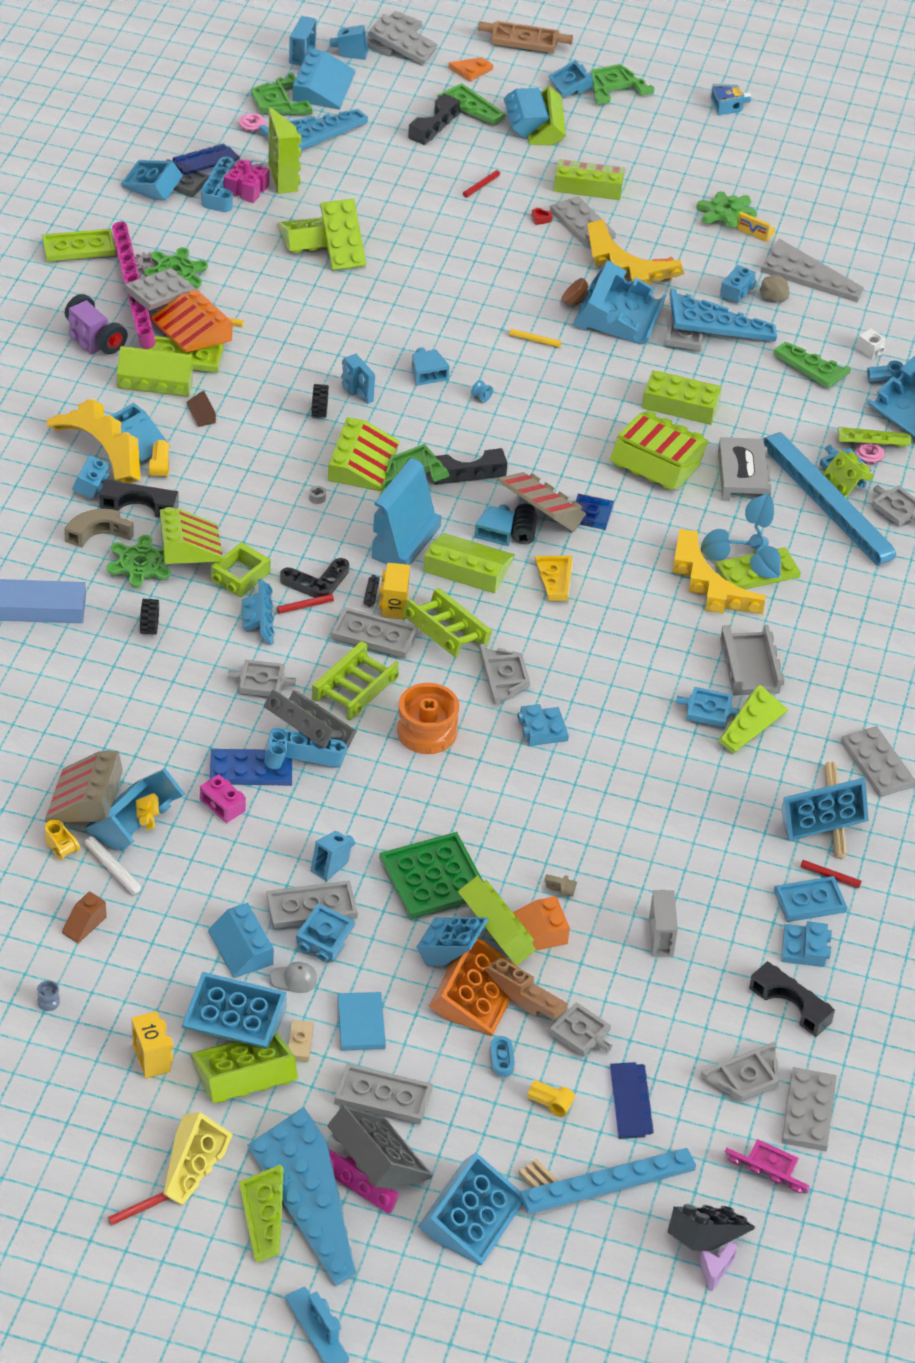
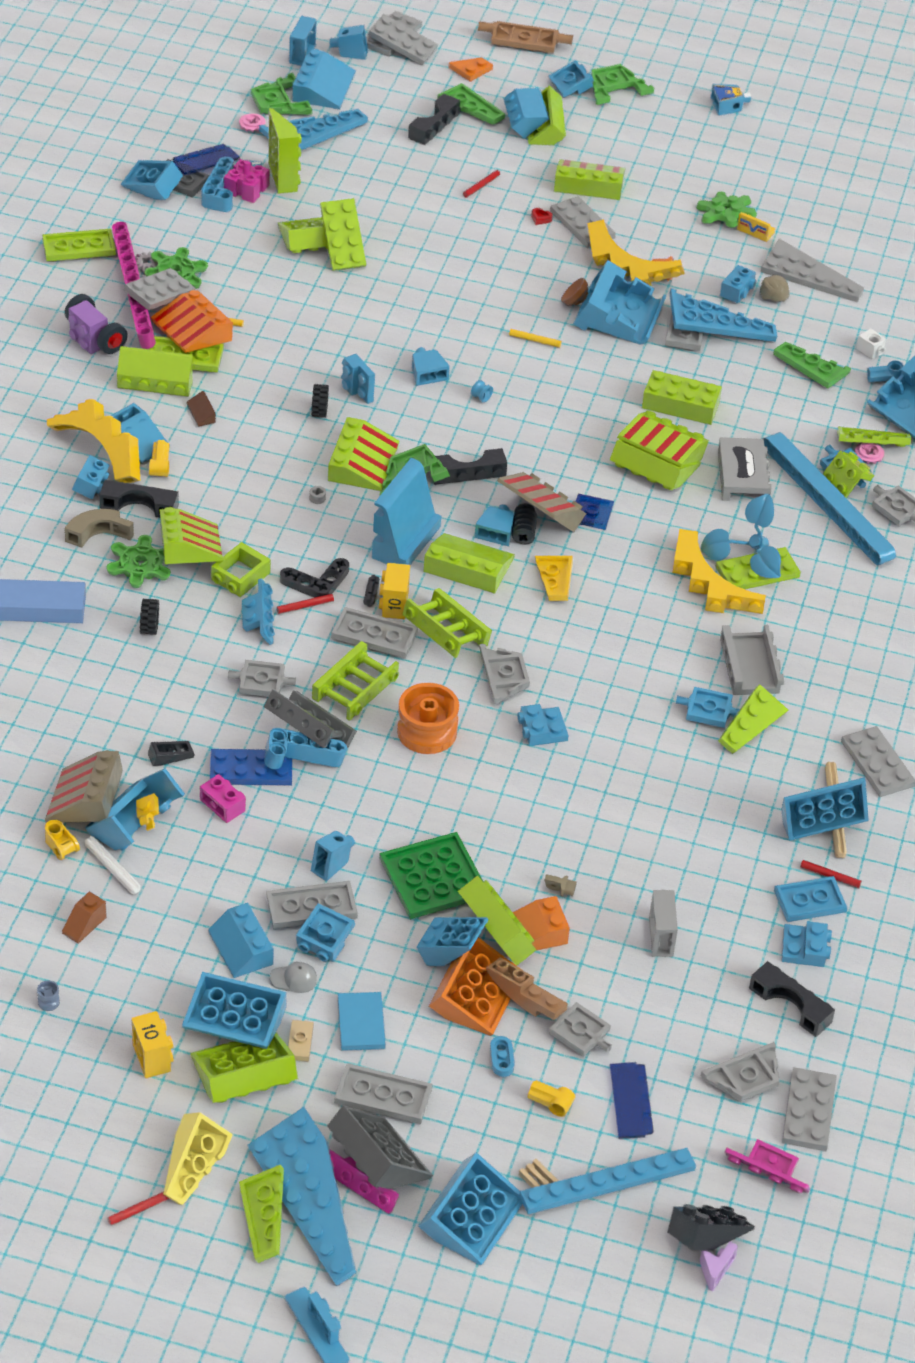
(163, 752): none -> black slope

